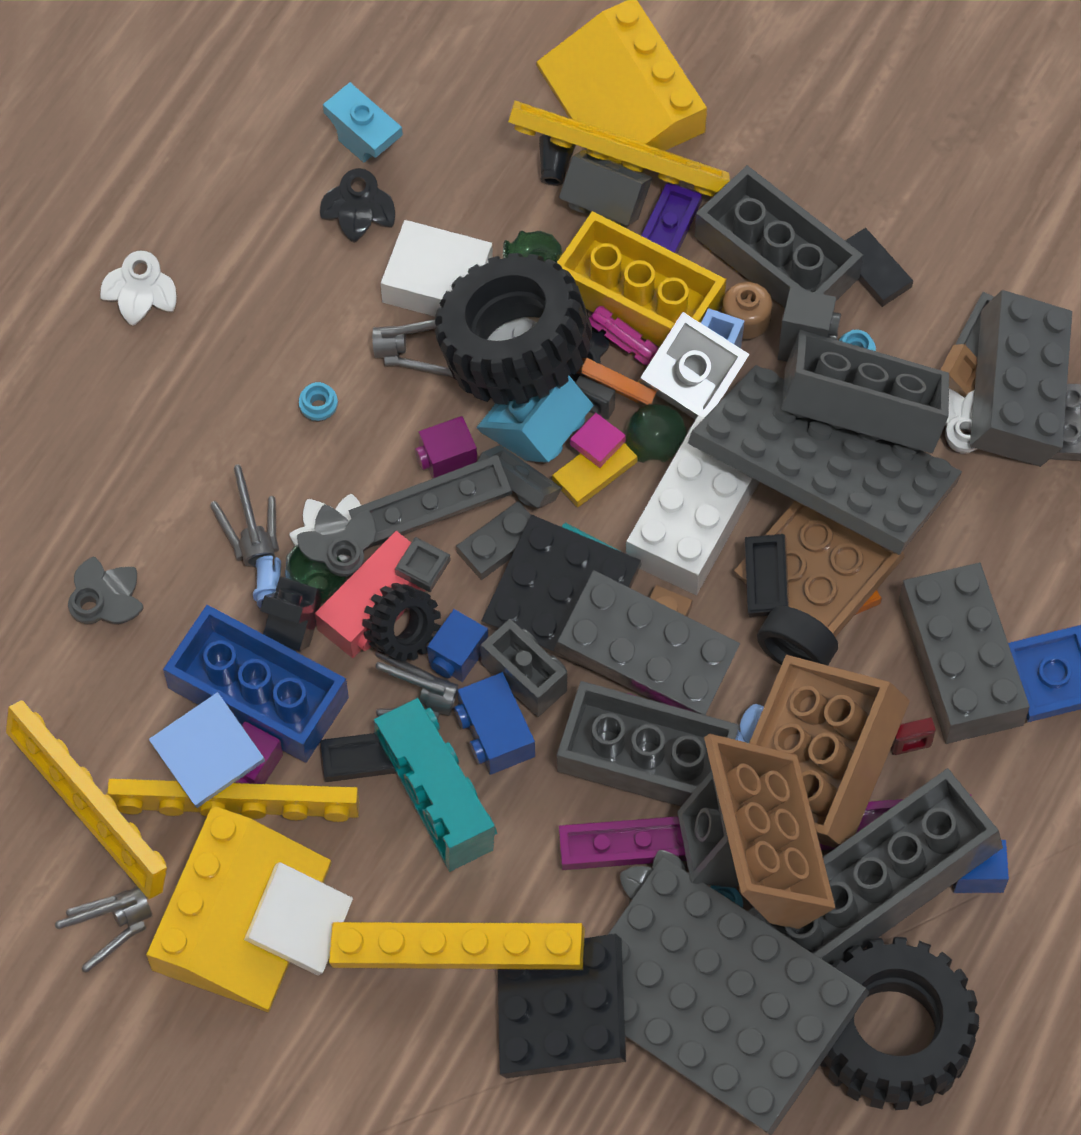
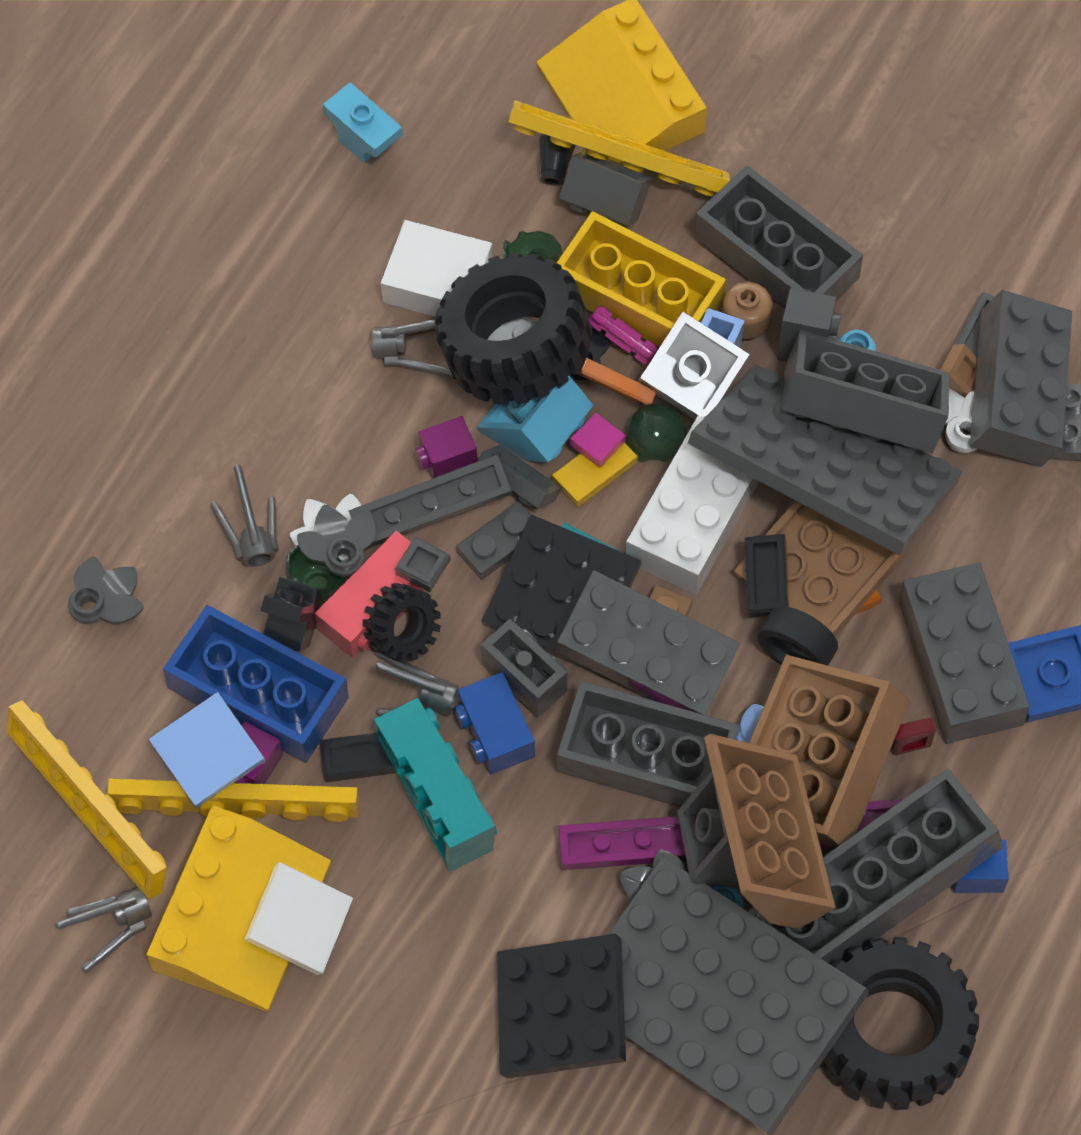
(139, 292): white plate -> none
(267, 577): light blue pin -> none
(315, 392): medium azure plate -> none
(355, 208): black plate -> none
(456, 646): blue brick -> none
(457, 945): yellow plate -> none
(601, 396): dark grey tile -> none
(672, 217): dark purple plate -> none
(879, 270): black tile -> none

